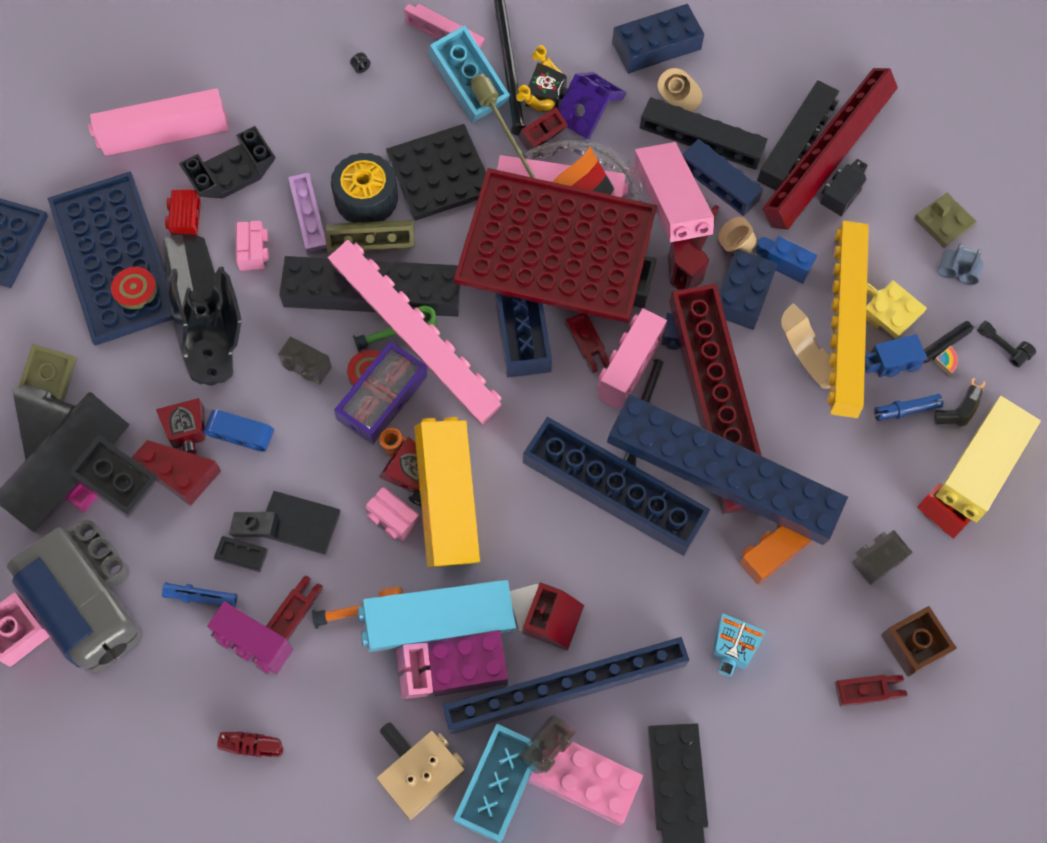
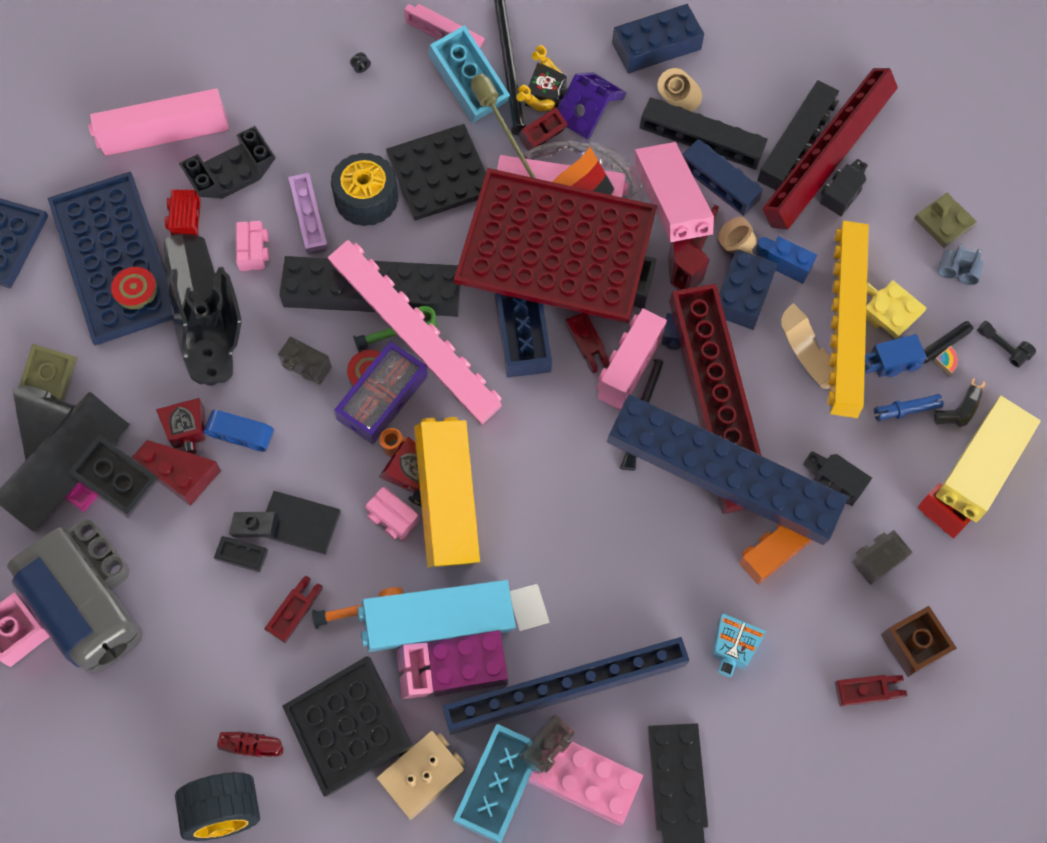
(173, 591): blue pin -> none
(217, 806): none -> black wheel
(249, 639): magenta brick -> none
(347, 726): none -> black plate
(372, 235): olive brick -> none
(553, 616): dark red slope -> none
(615, 486): dark blue brick -> none
(838, 475): none -> black hinge

